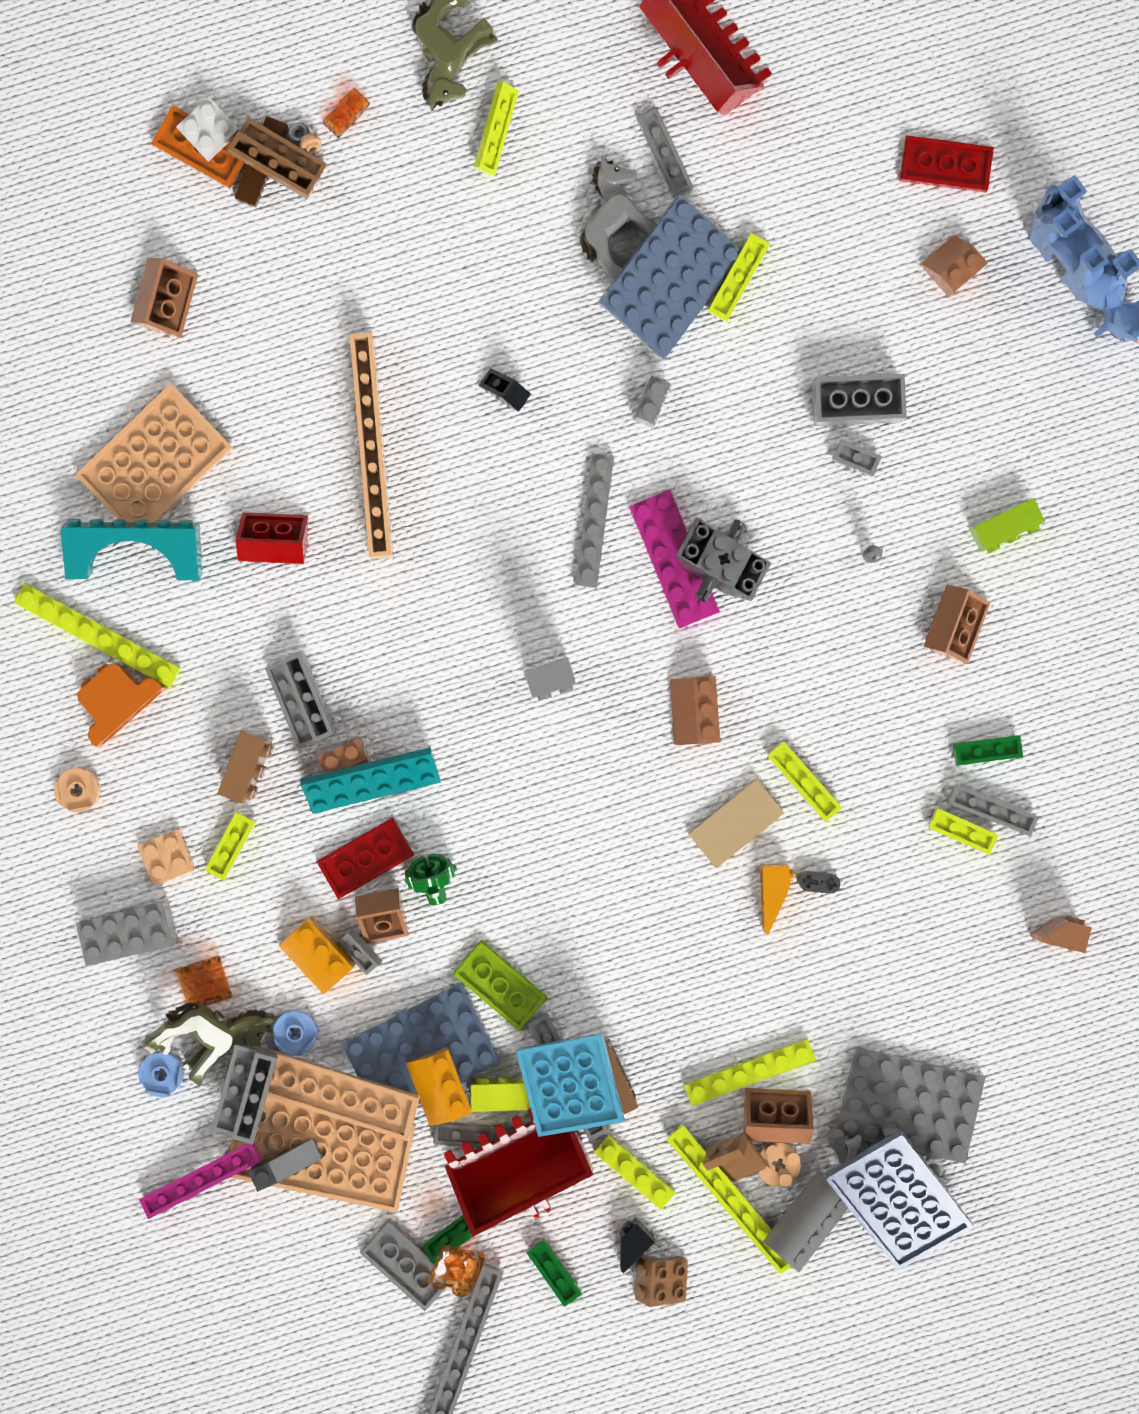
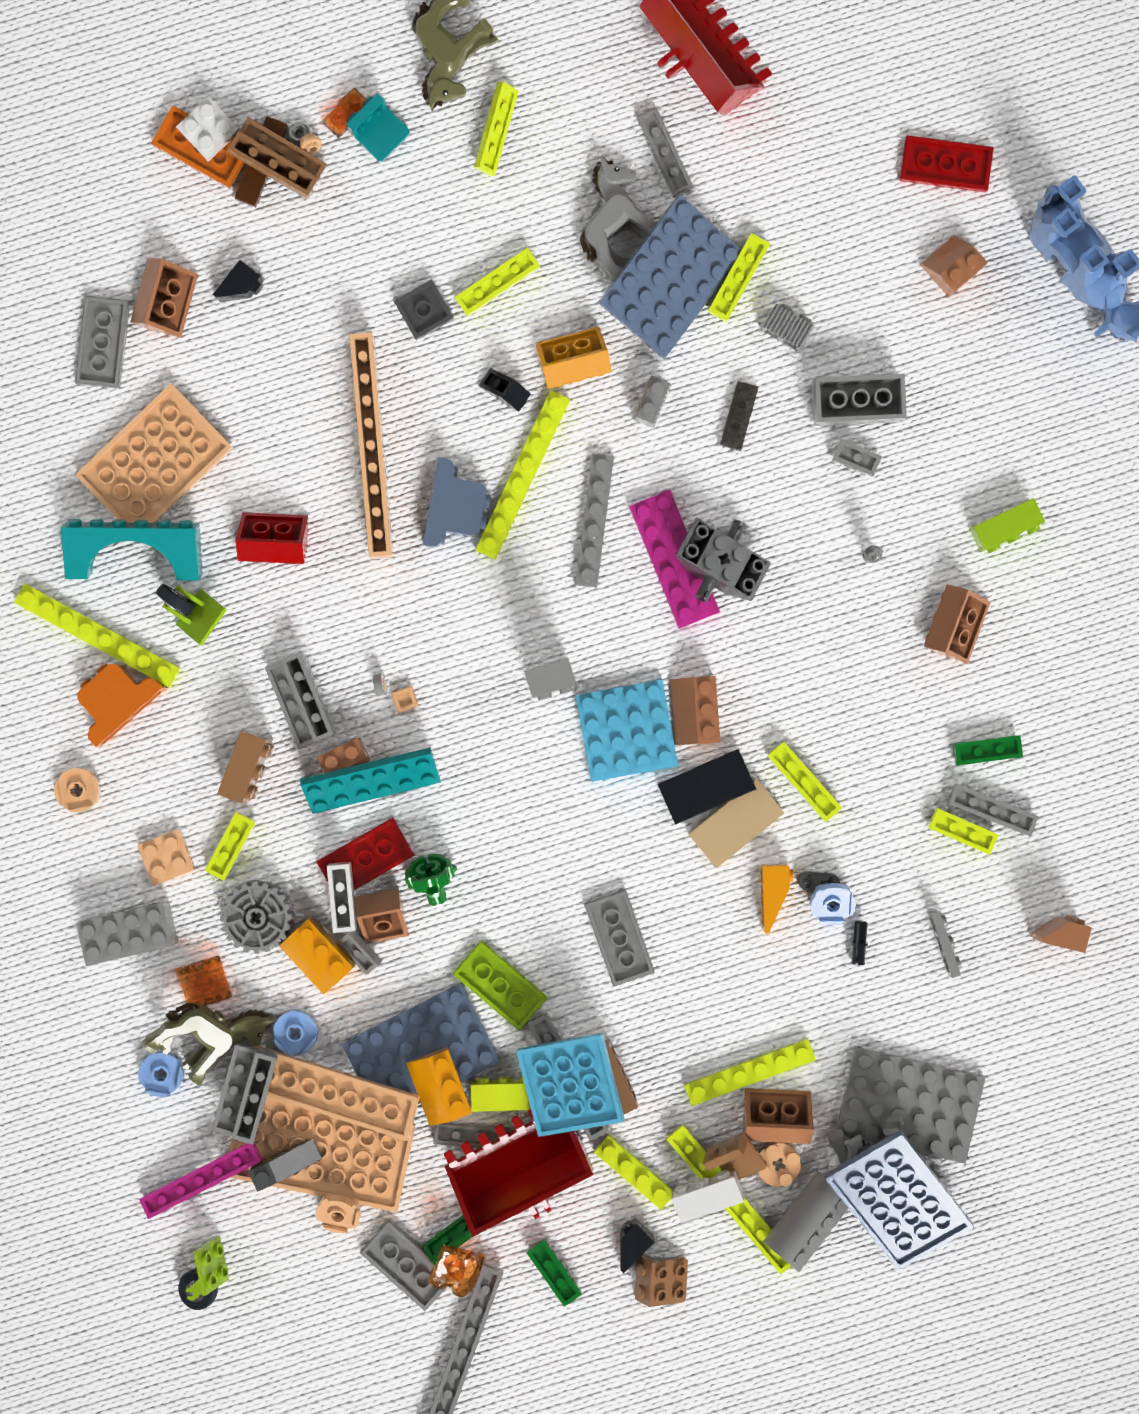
(102, 342): none -> light grey tile
(198, 617): none -> lime plate
(200, 1285): none -> lime plate
(239, 284): none -> black slope
(274, 916): none -> light grey piece
(342, 897): none -> white brick
(342, 1204): none -> light nougat plate
(377, 128): none -> teal bracket
(380, 684): none -> light grey tile
(404, 699): none -> light nougat tile
(423, 310): none -> dark grey plate
(455, 506): none -> sand blue brick
(497, 282): none -> neon yellow plate
(523, 474): none -> neon yellow plate
(573, 357): none -> light orange slope
(619, 937): none -> light grey tile
(626, 730): none -> medium azure plate
(707, 786): none -> black tile
(707, 1195): none -> white brick
(739, 416): none -> clear smoke plate
(788, 327): none -> light grey brick
(832, 892): none -> plate
(859, 942): none -> black axle
(945, 943): none -> light grey plate

